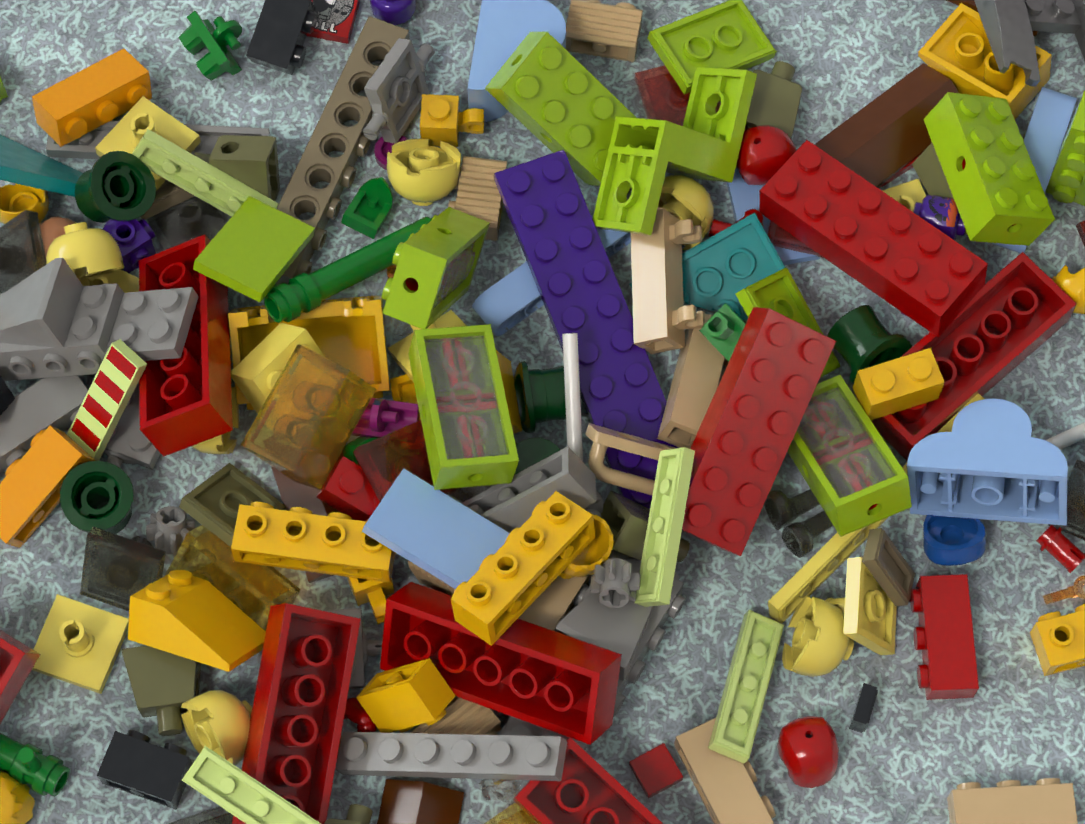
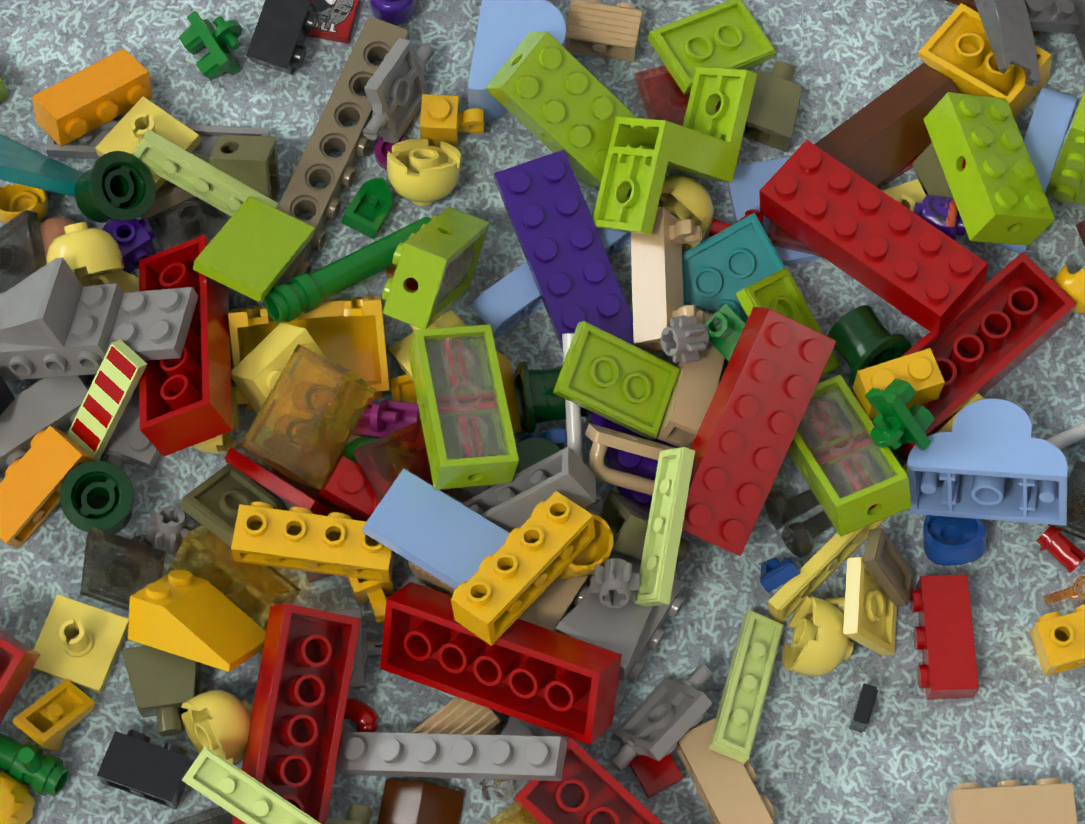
(55, 714): none -> yellow slope
(275, 483): none -> red tile
(406, 697): yellow brick -> none
(479, 193): tan brick -> none
(555, 435): none -> blue tile
(616, 380): none -> lime tile
(662, 718): none -> light grey plate
(684, 339): none -> light grey gear
(762, 160): red helmet -> none
(777, 573): none -> blue tile
(809, 760): red helmet -> none
(894, 421): none -> green hips

